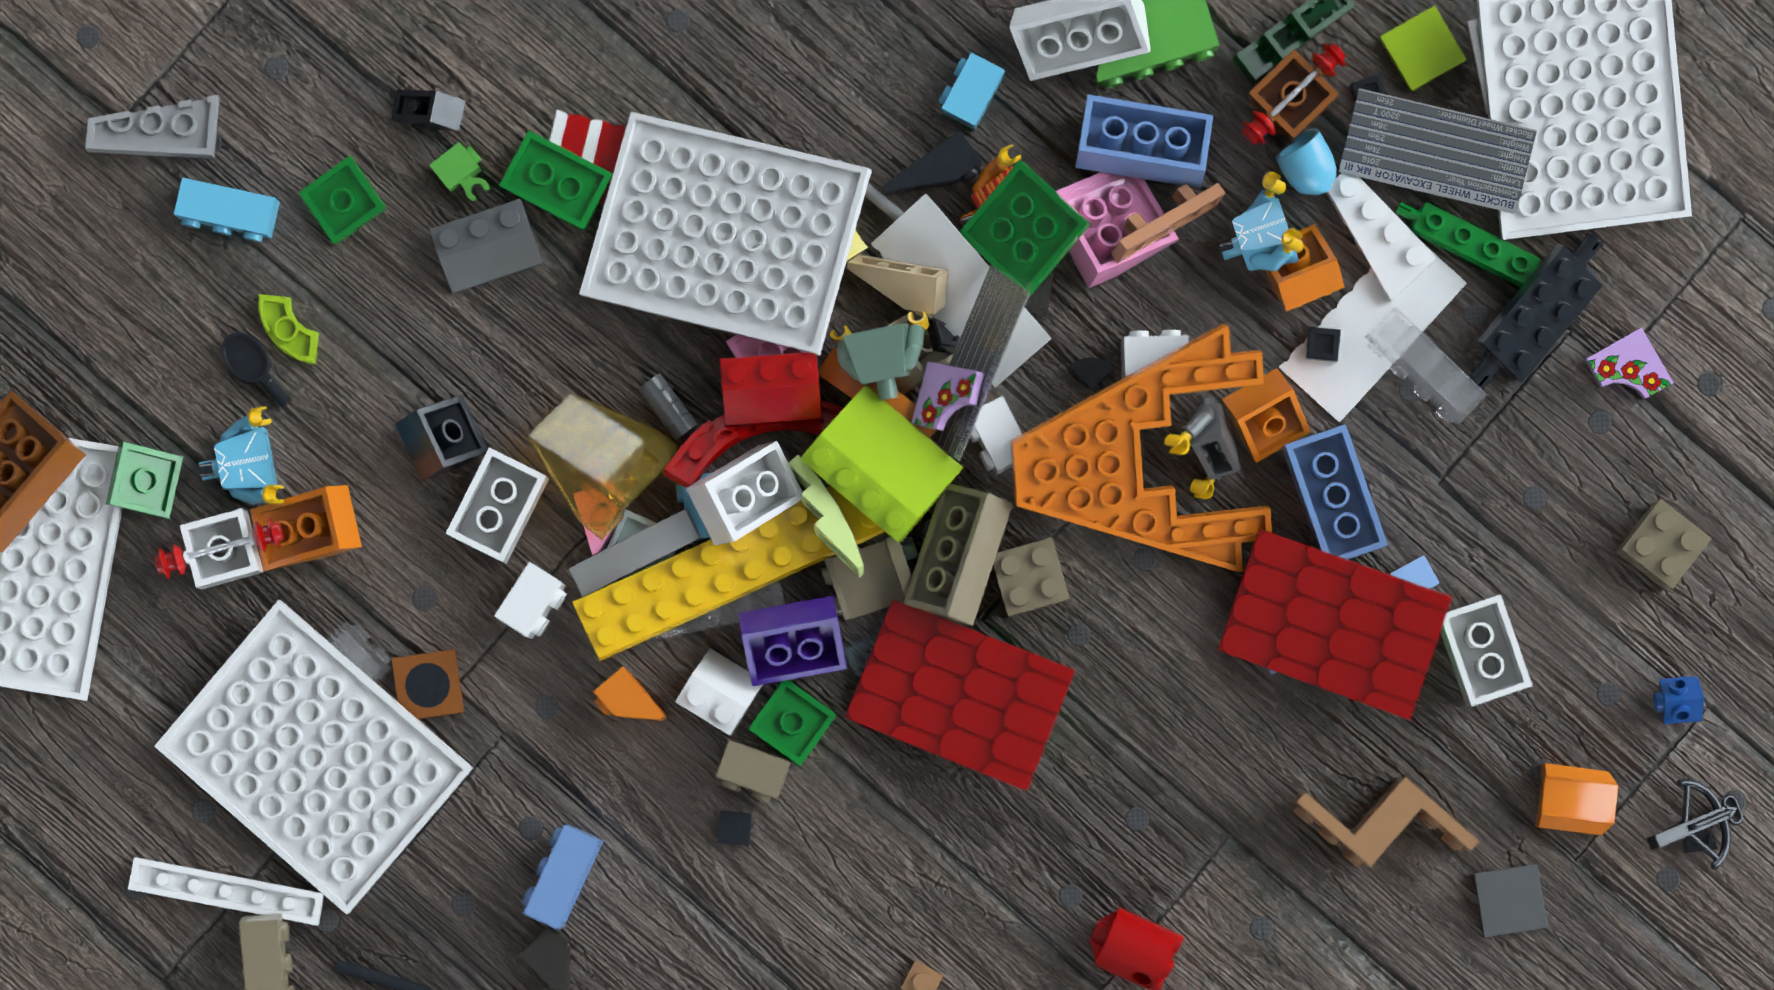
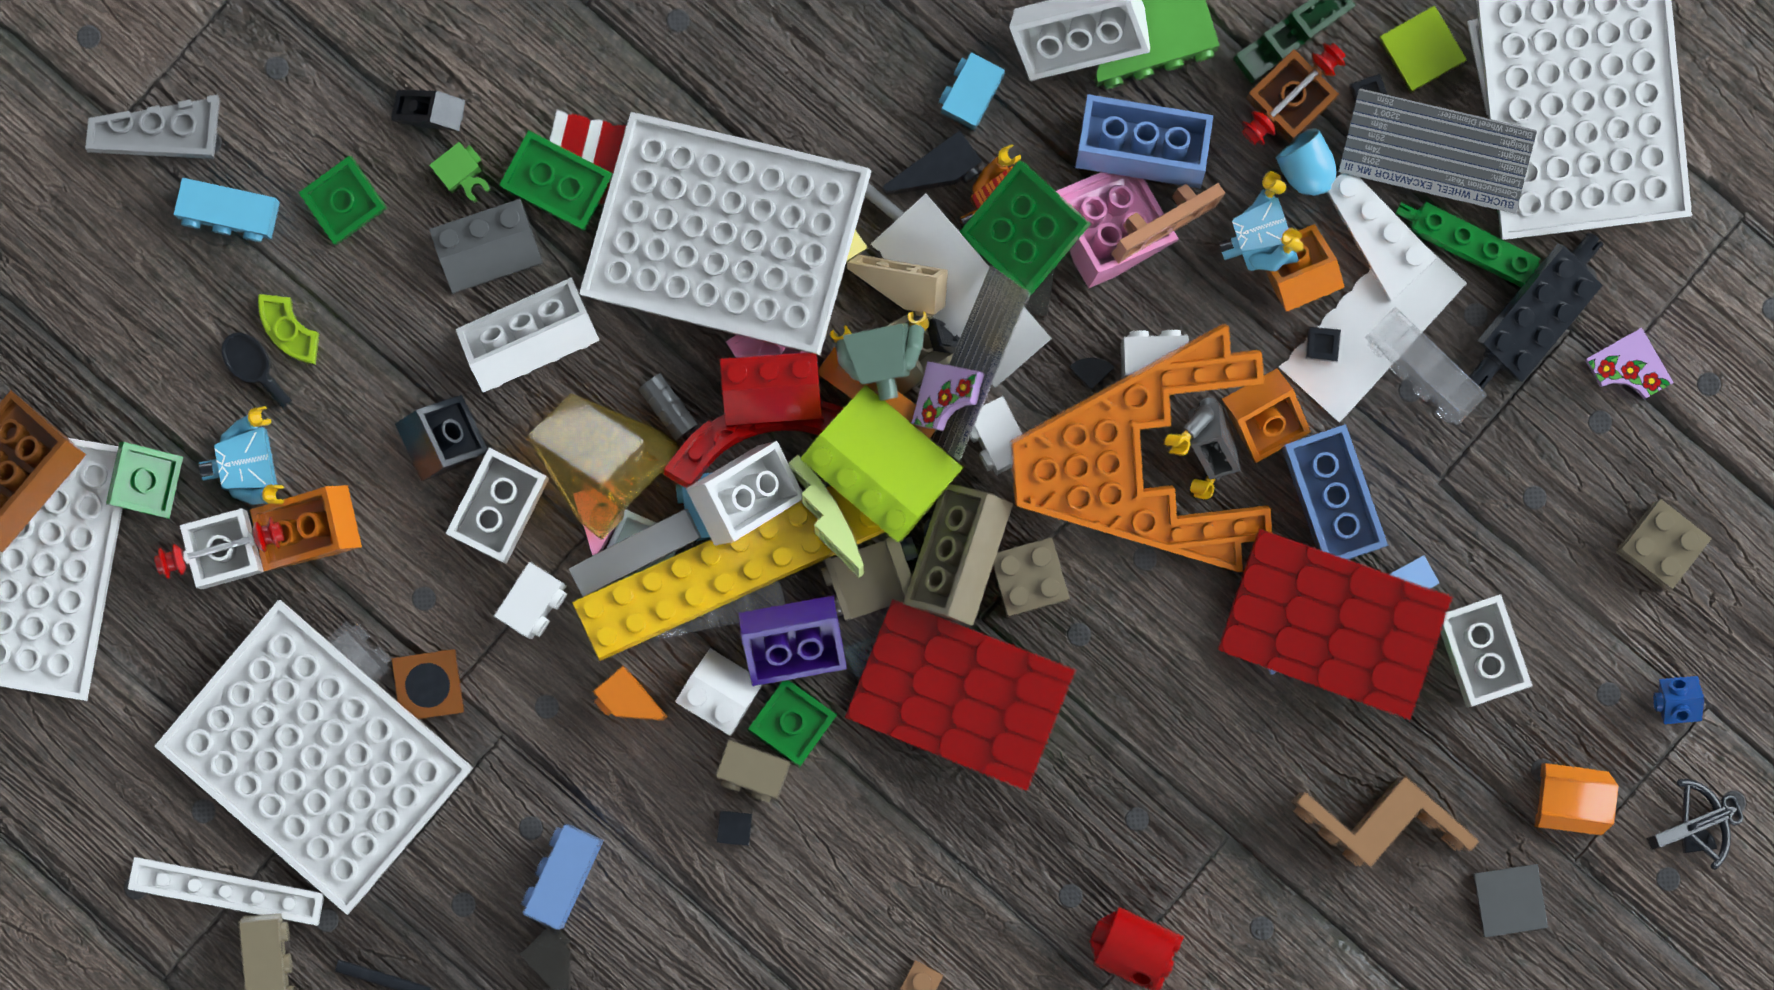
(527, 335): none -> white slope

